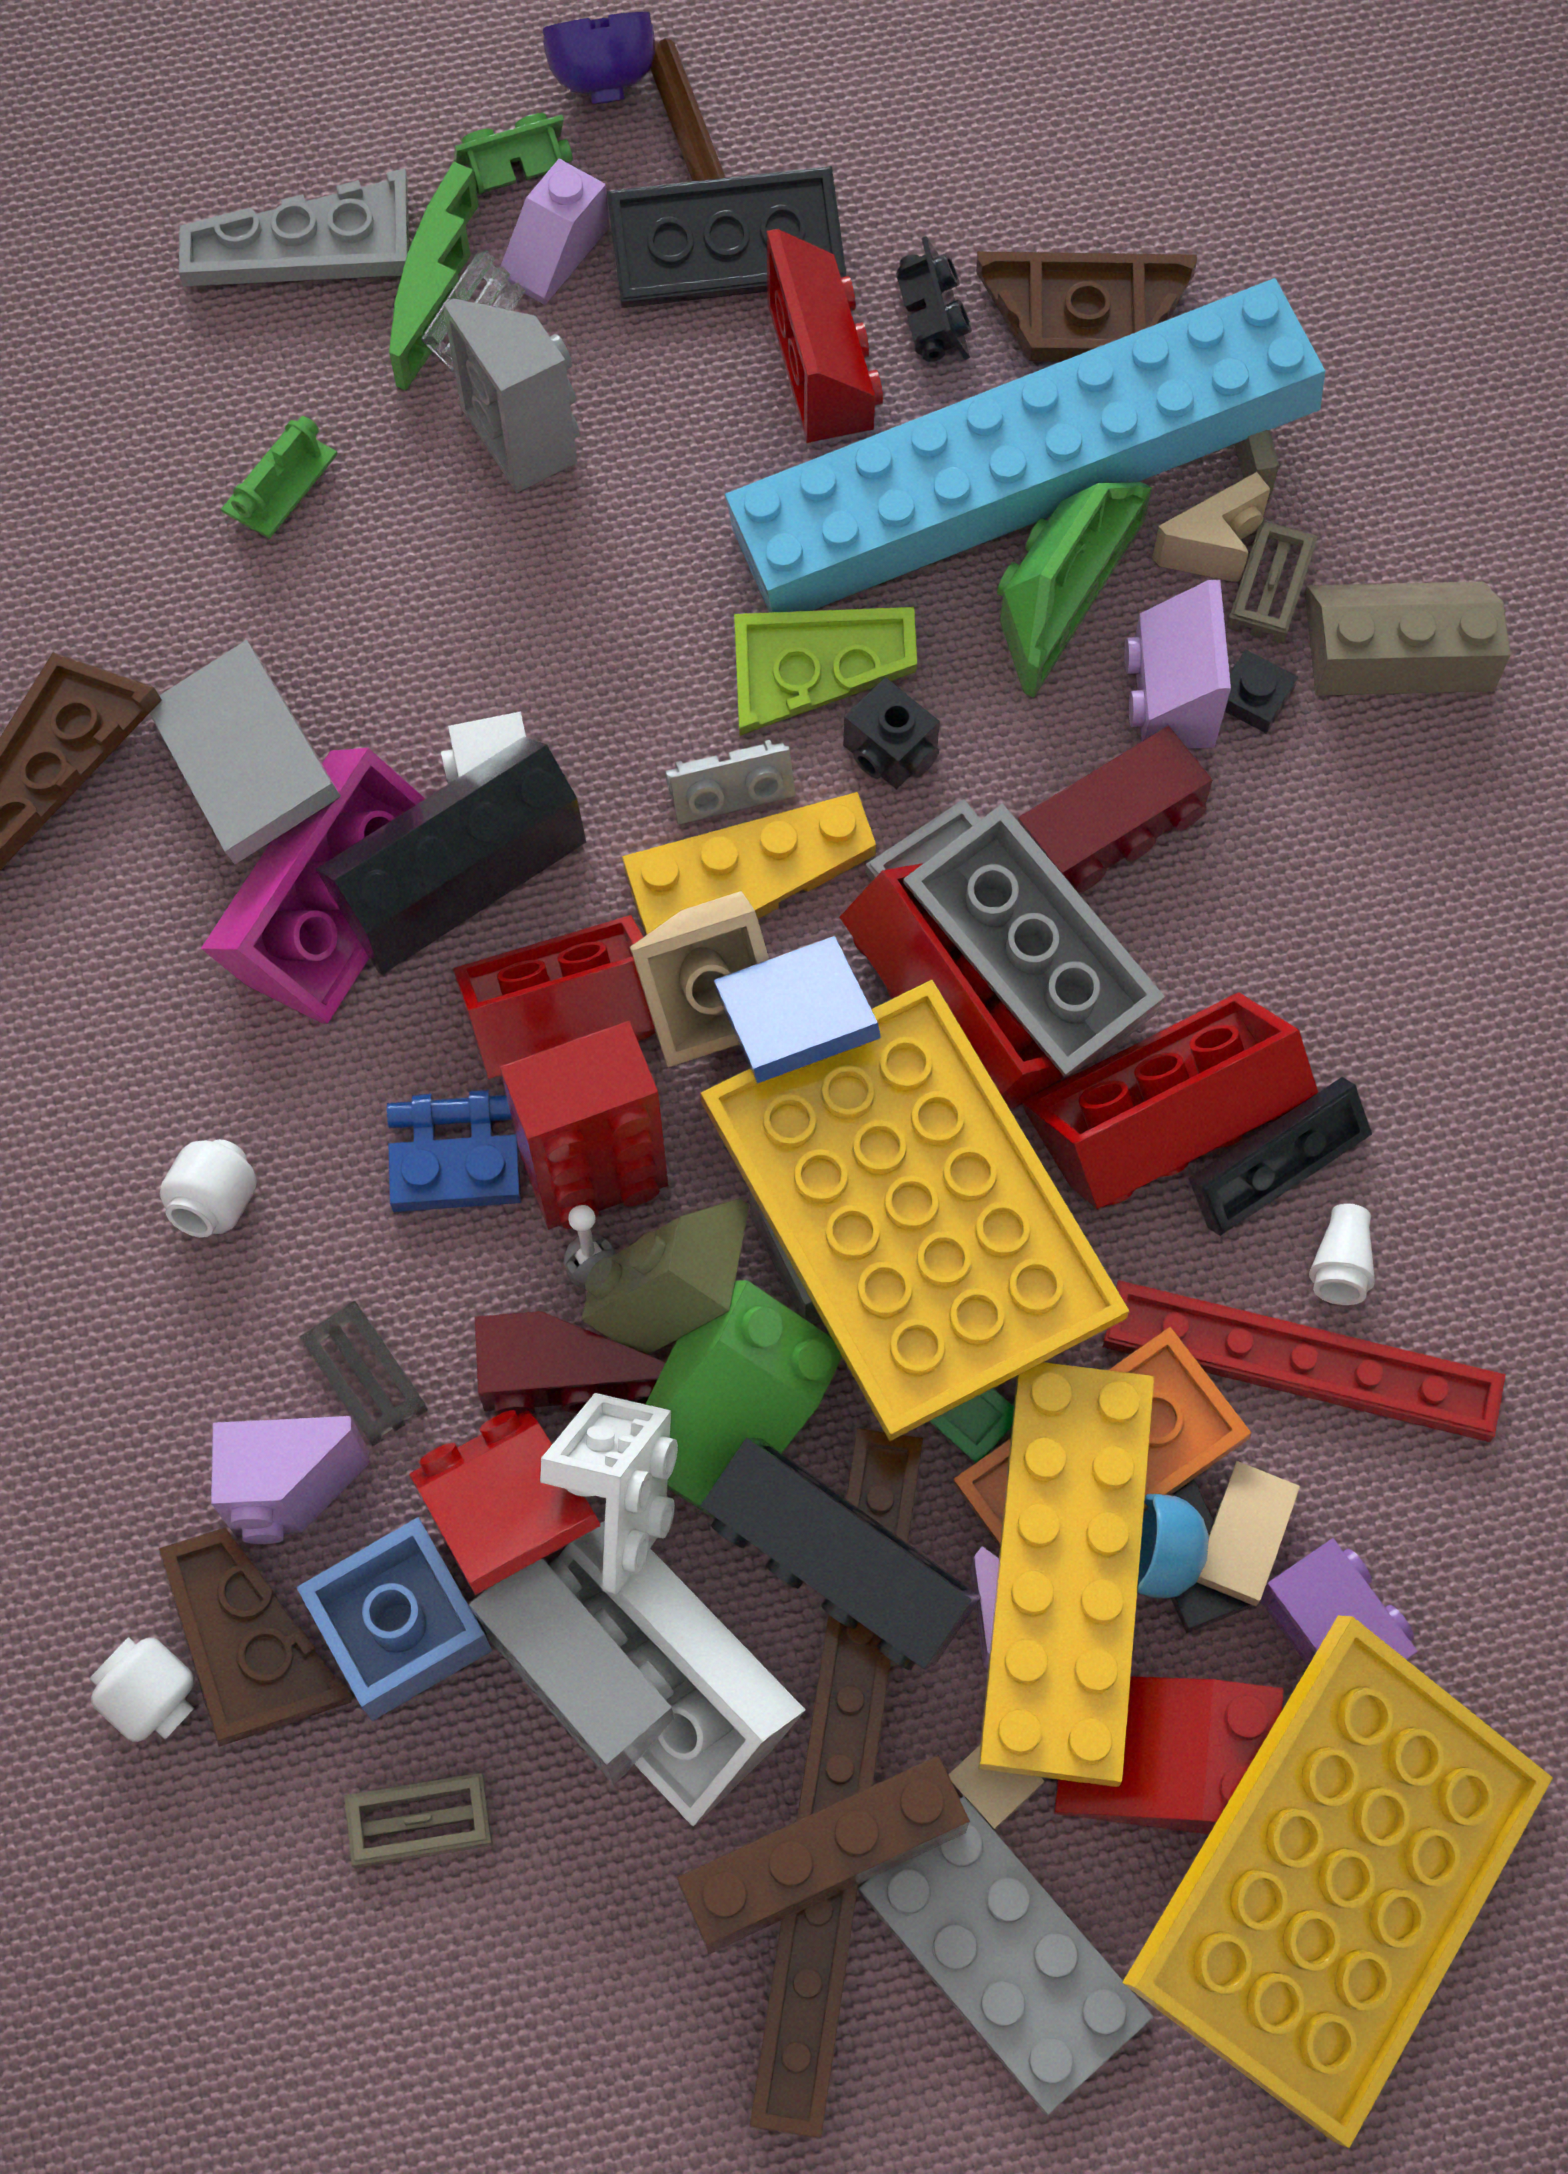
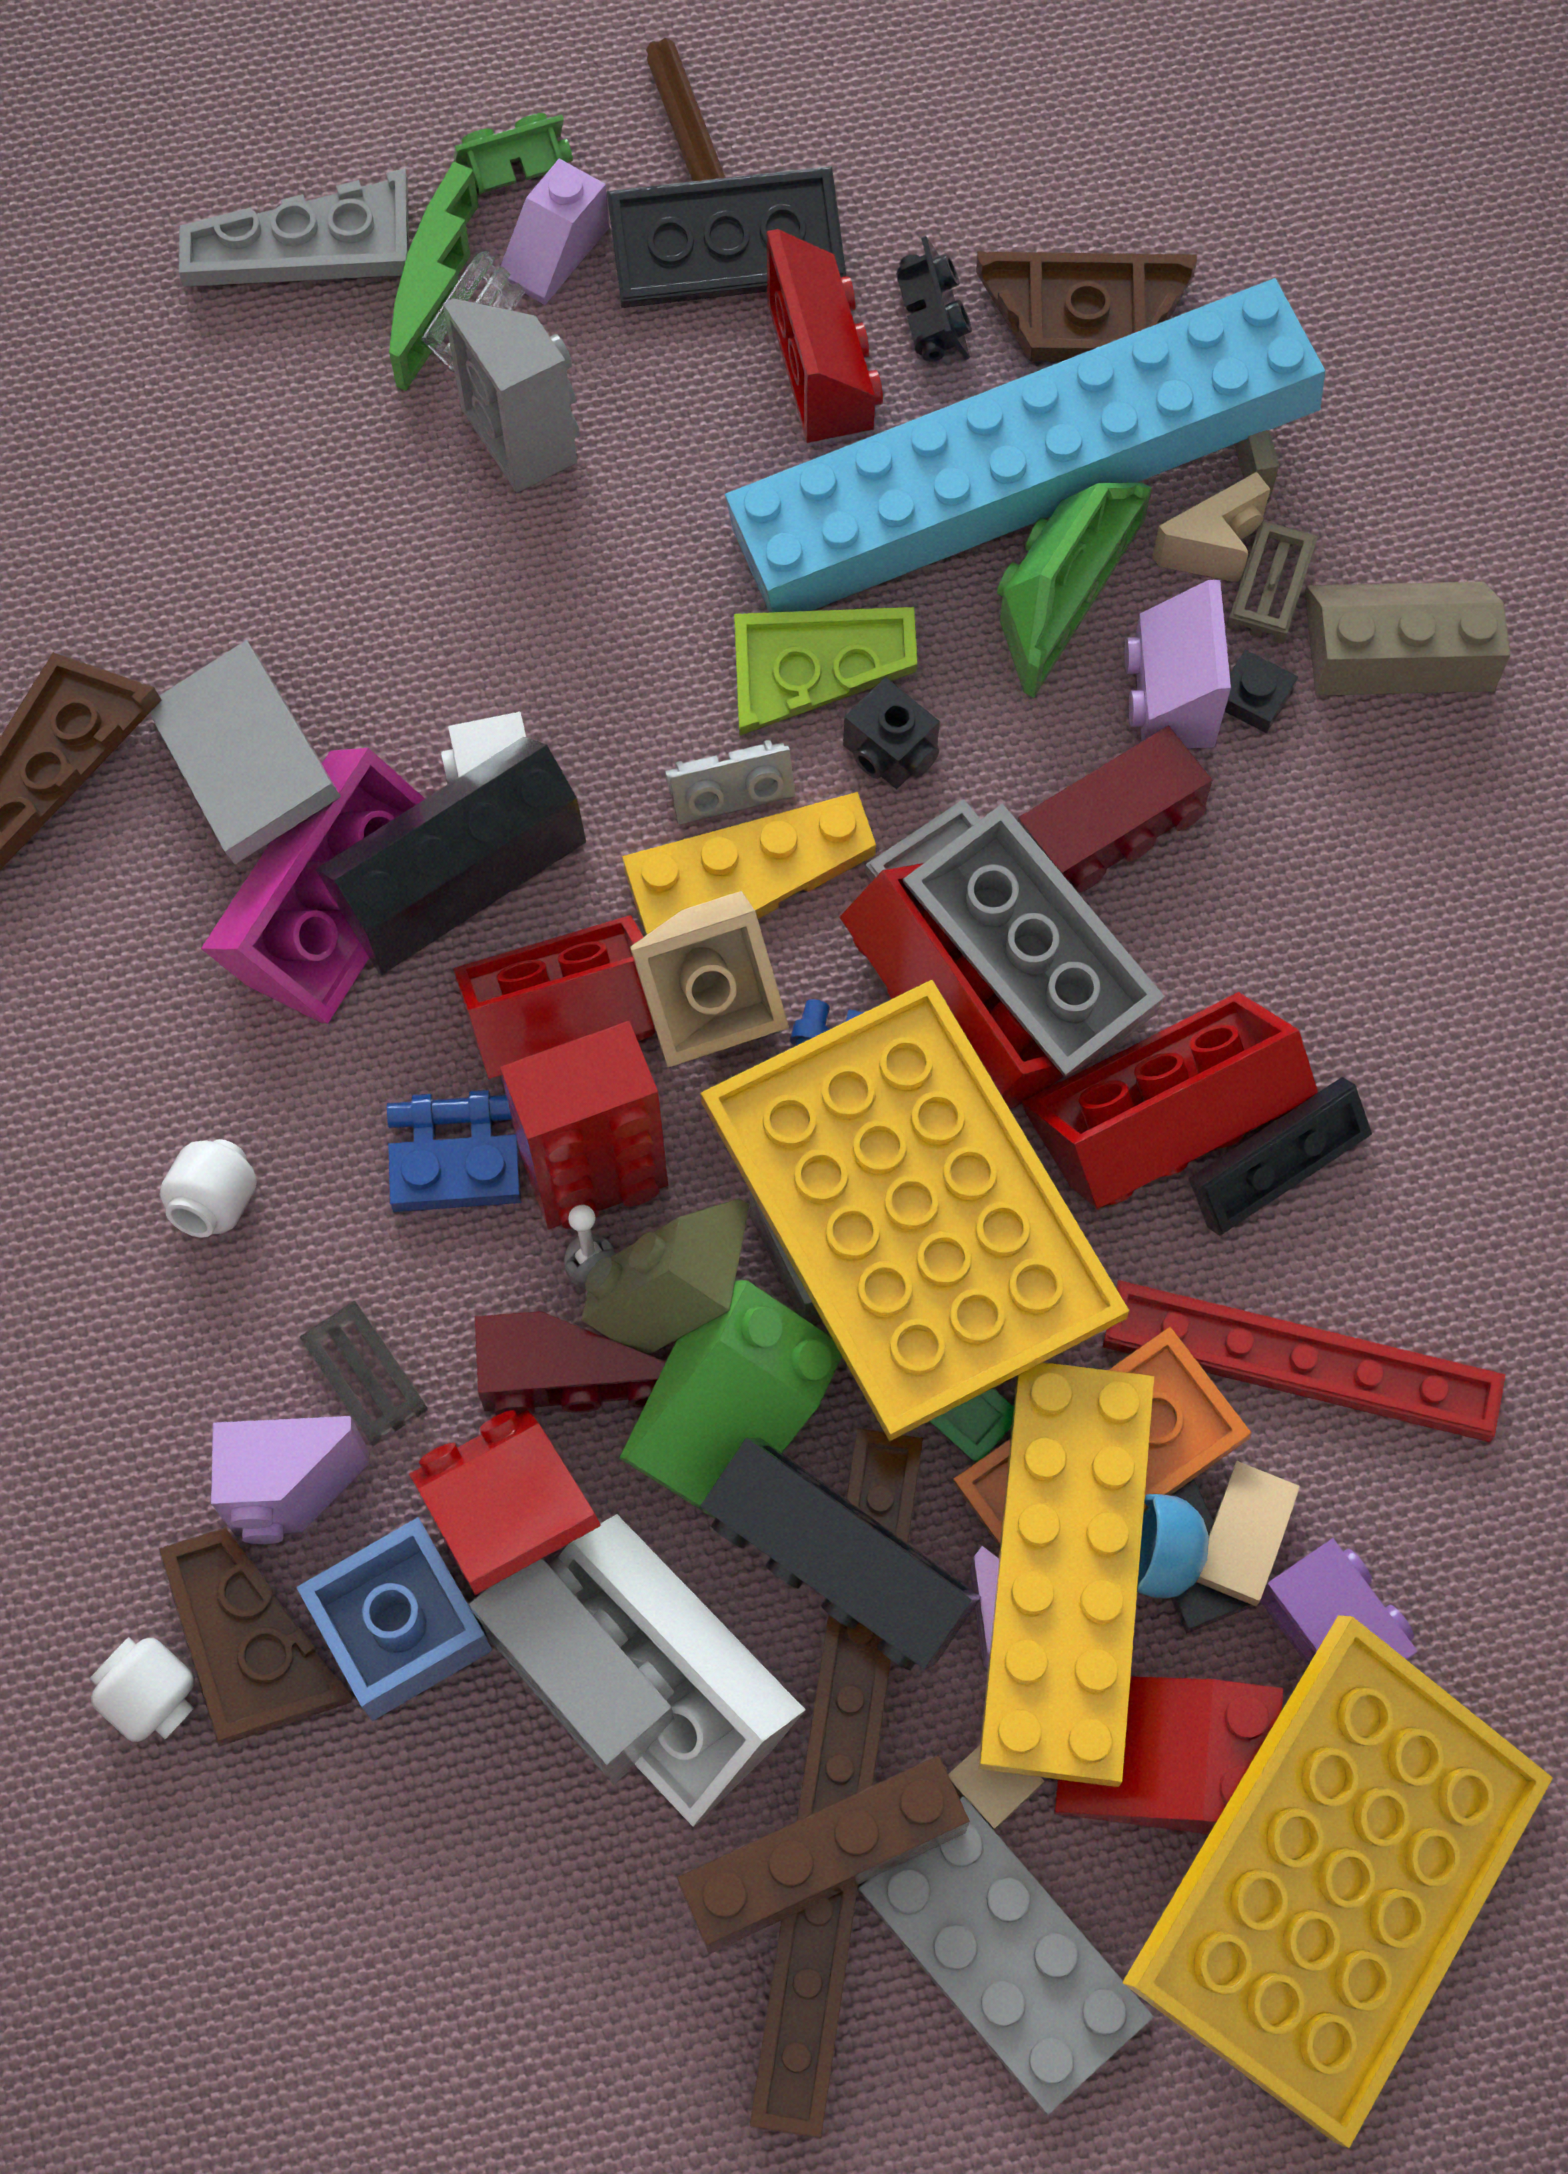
(280, 478): bright green hinge -> none
(420, 1848): dark tan tile -> none
(601, 54): dark purple cylinder -> none
(624, 1456): white bracket -> none
(797, 1009): tile -> none
(1344, 1260): white cone -> none

